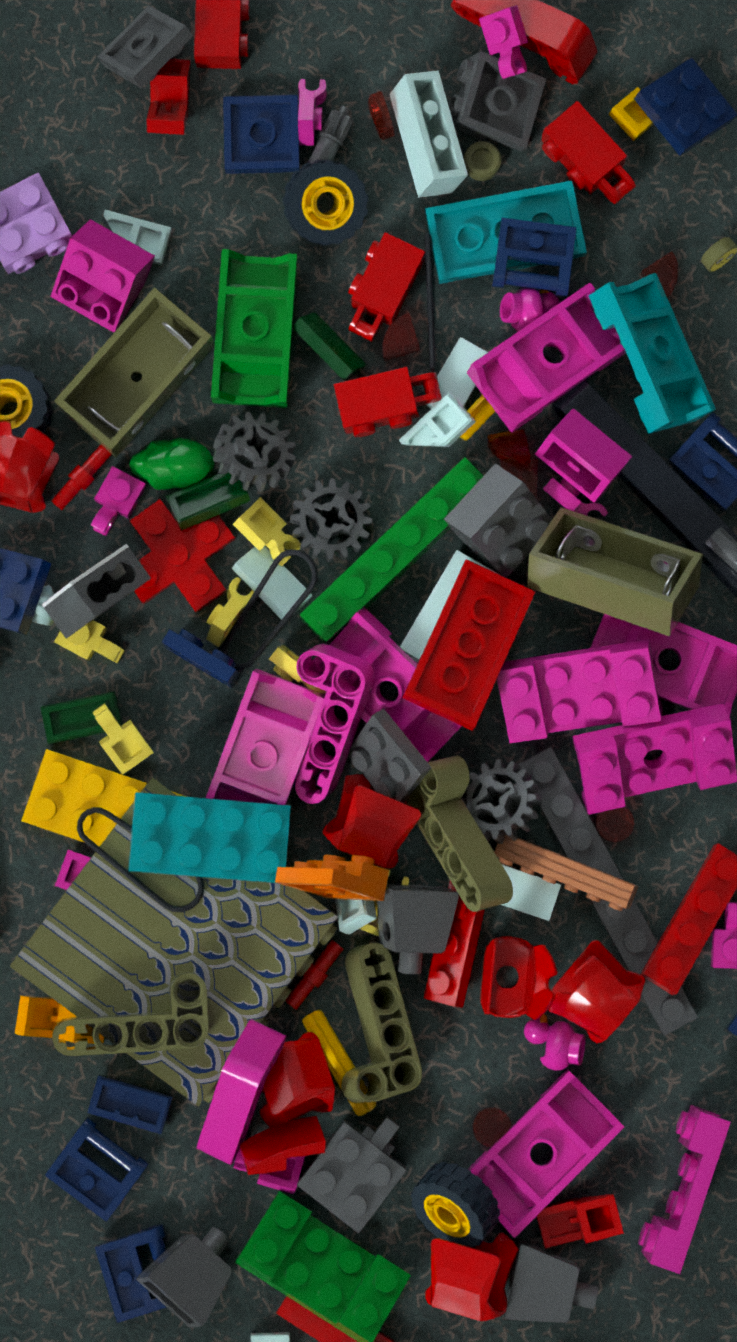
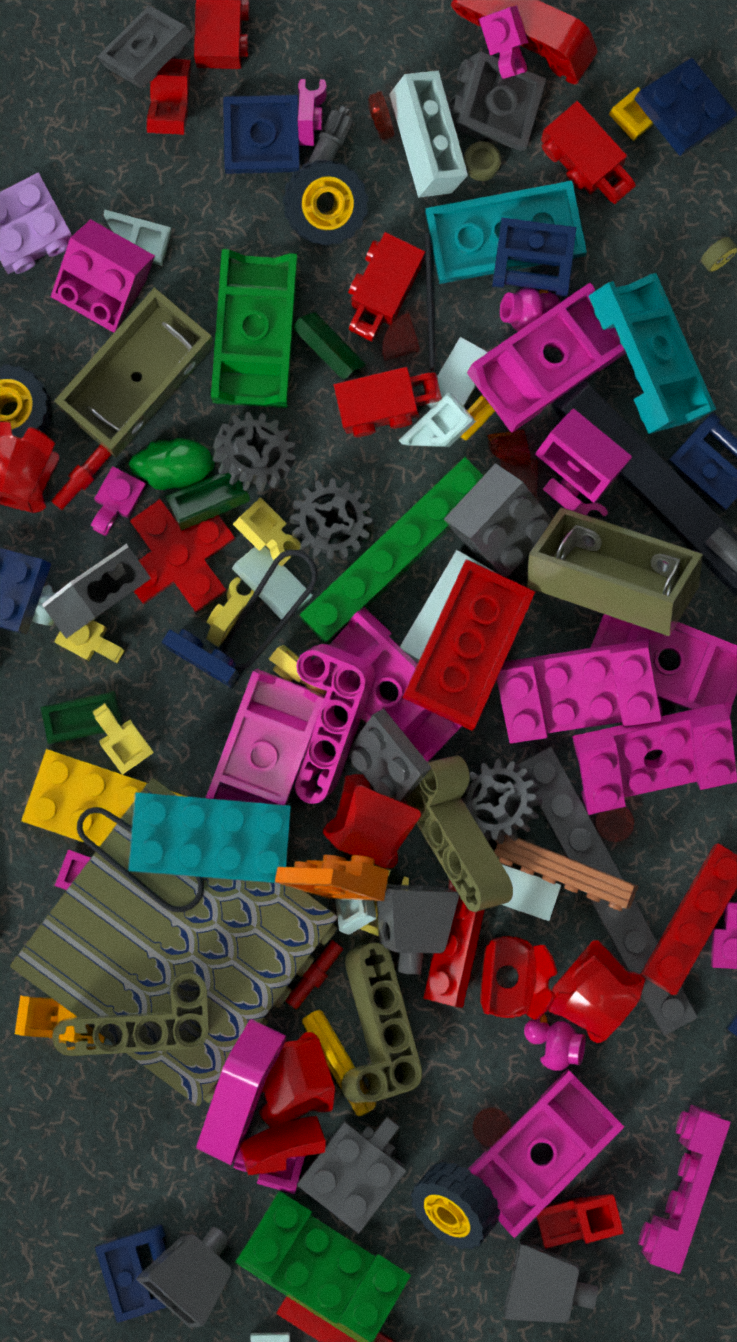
(89, 1180): dark blue plate -> none
(130, 1104): dark blue plate -> none
(471, 1279): red piece -> none
(666, 271): clear red tile -> none

